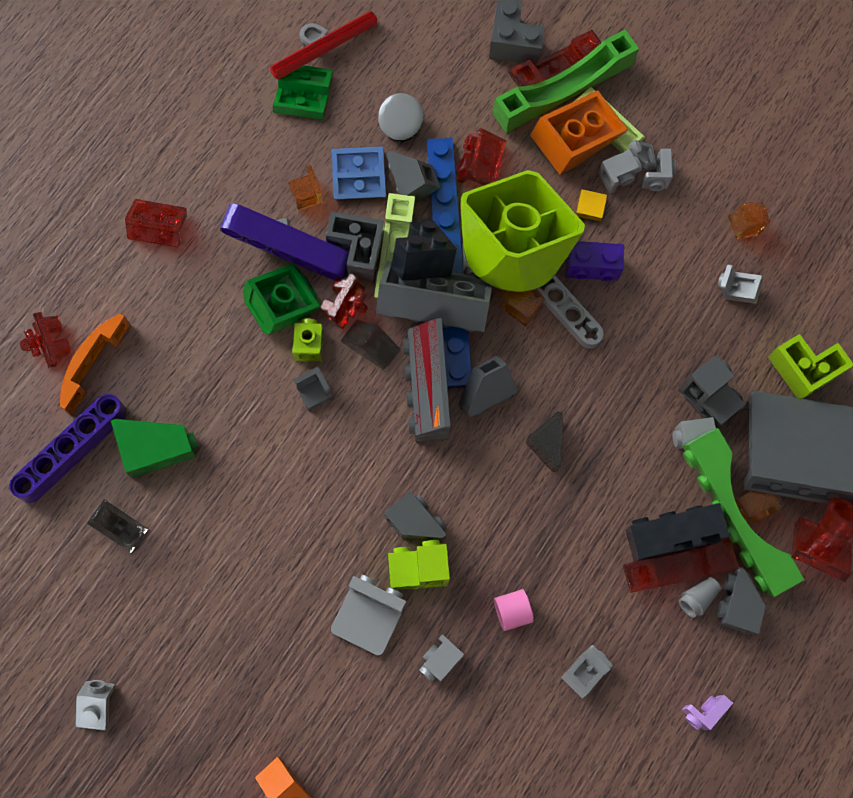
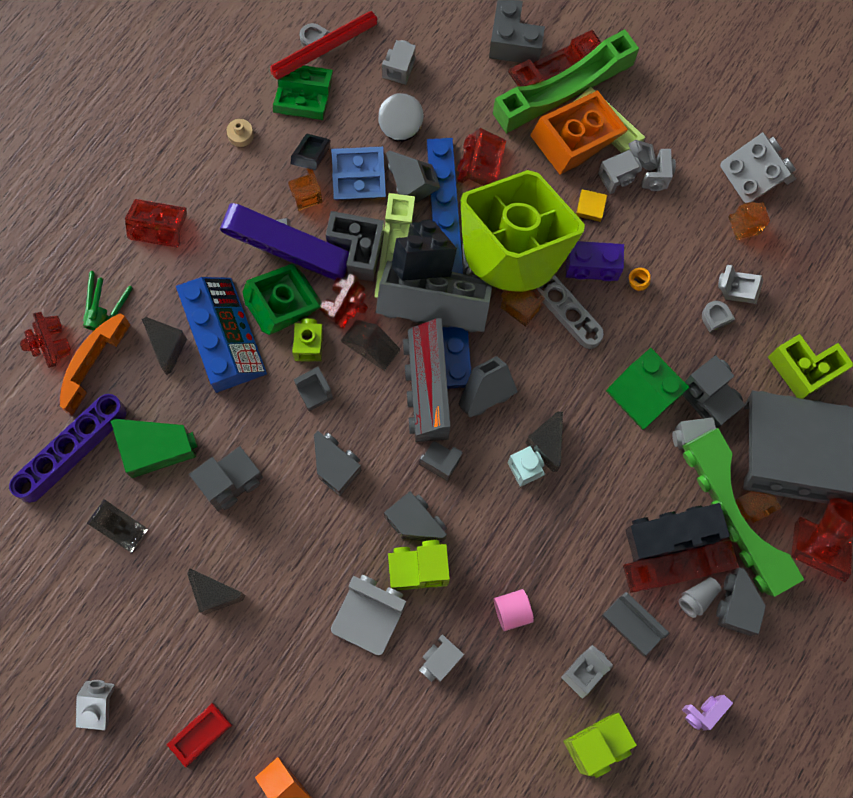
(95, 315): none -> green plant
(166, 342): none -> clear smoke slope
(199, 735): none -> red tile
(212, 594): none -> clear smoke slope
(221, 331): none -> blue slope
(227, 479): none -> dark grey brick
(240, 132): none -> tan tile
(310, 152): none -> black tile
(333, 465): none -> dark grey slope
(399, 62): none -> light grey brick
(441, 460): none -> dark grey panel
(526, 466): none -> light aqua brick
(600, 745): none -> lime brick
(635, 623): none -> dark grey panel
(642, 275): none -> light orange hinge
(647, 388): none -> green slope
(716, 315): none -> light grey tile
(757, 168): none -> light grey bracket

